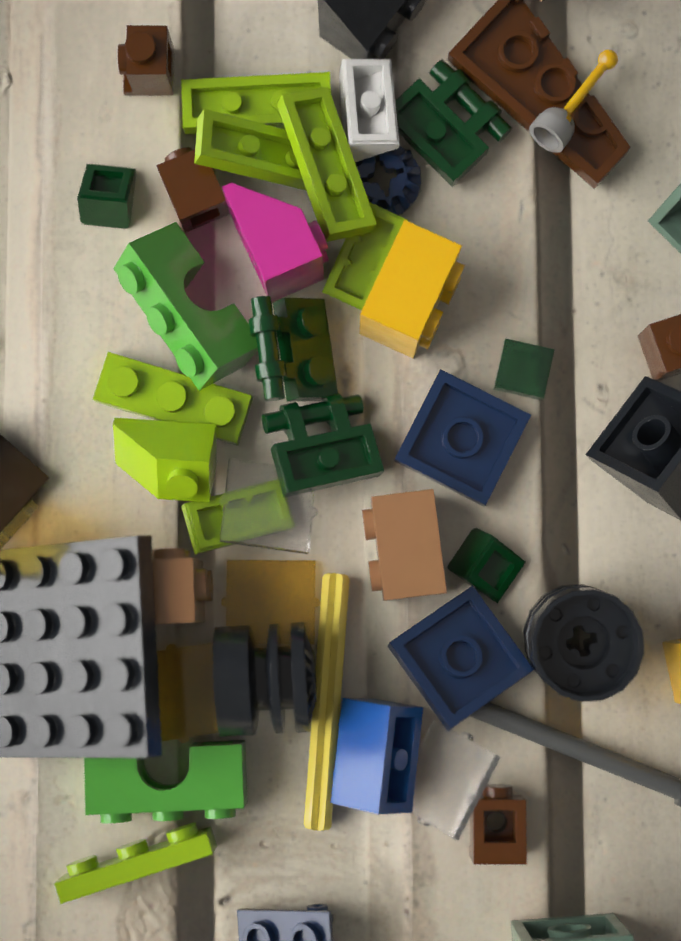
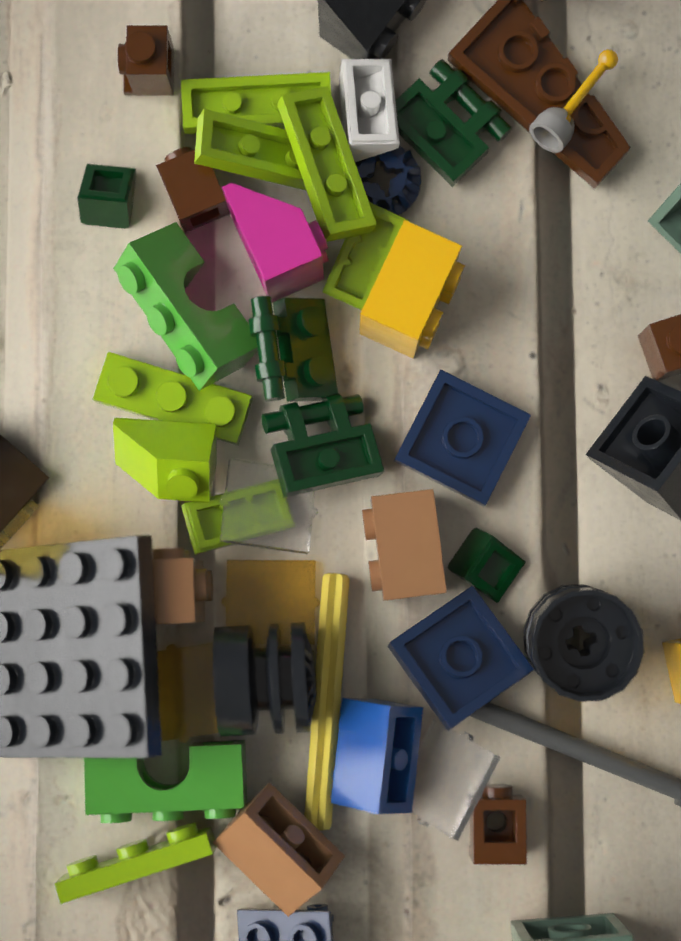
(279, 850): none -> medium nougat brick
(523, 369): clear green tile -> none

